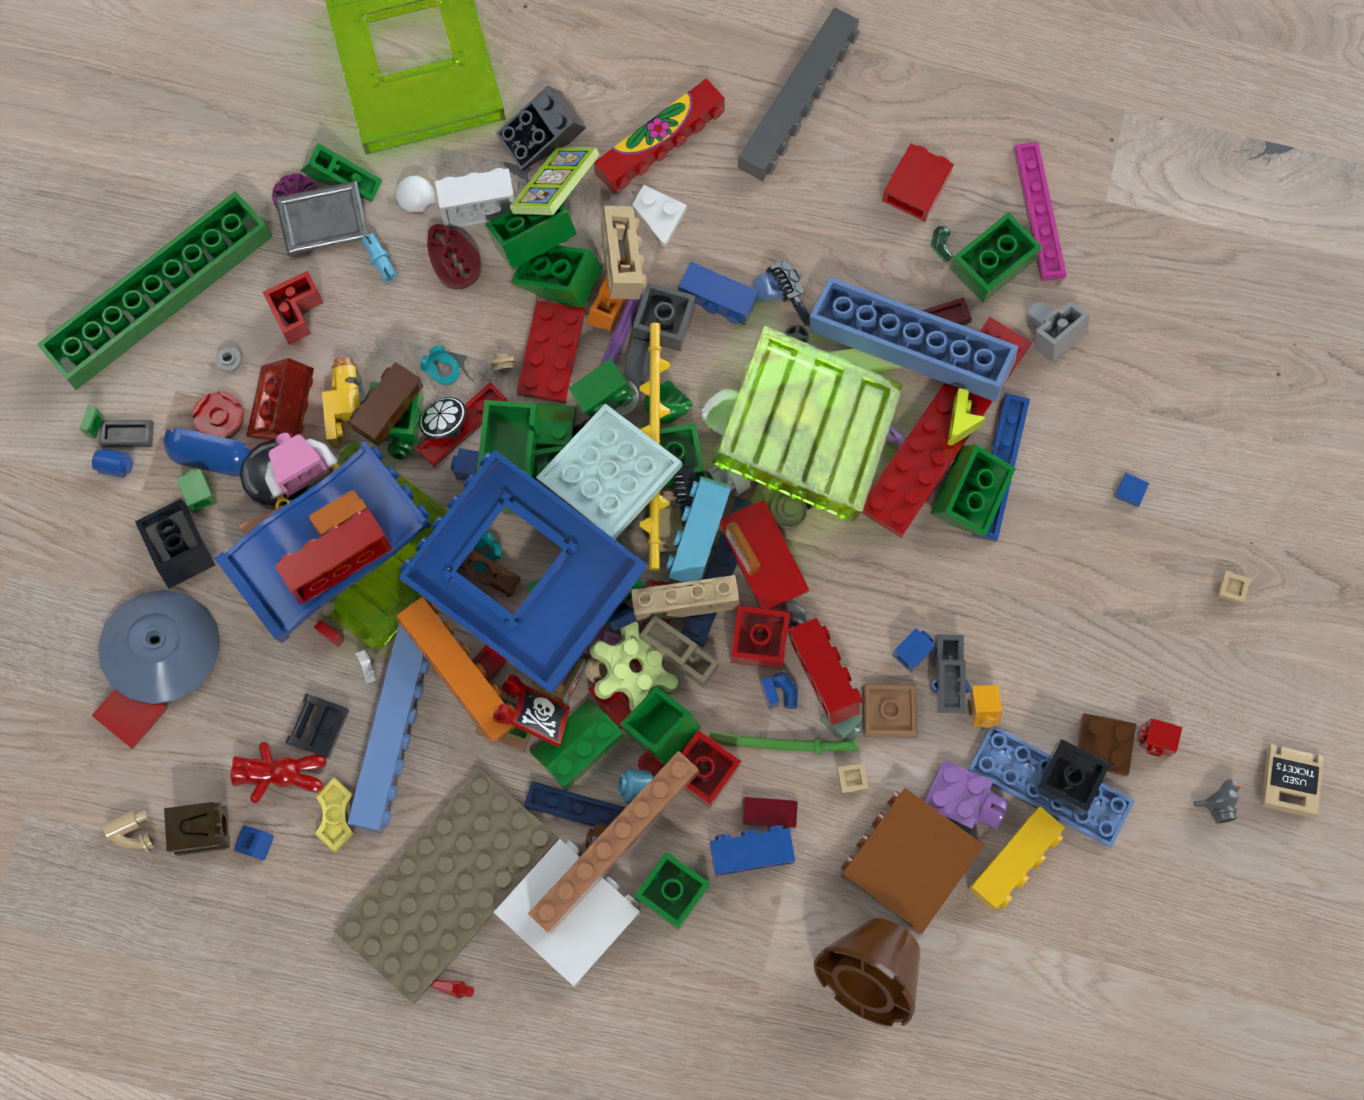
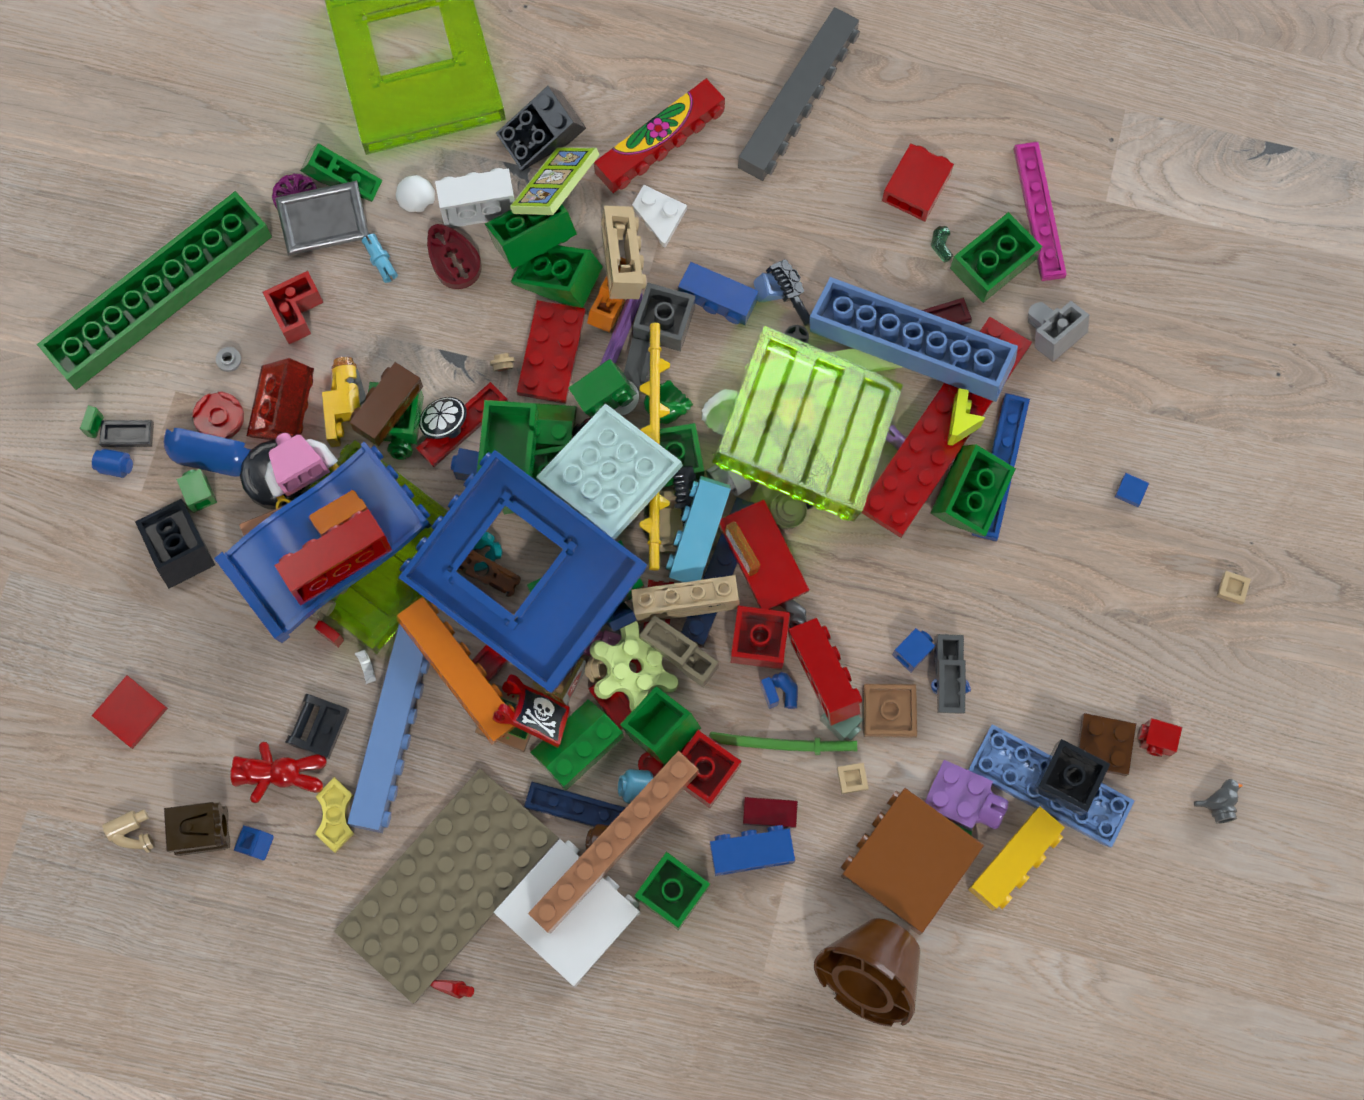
(163, 669): sand blue dish -> none
(439, 353): teal piece -> none
(985, 706): light orange brick -> none
(1292, 774): tan container -> none

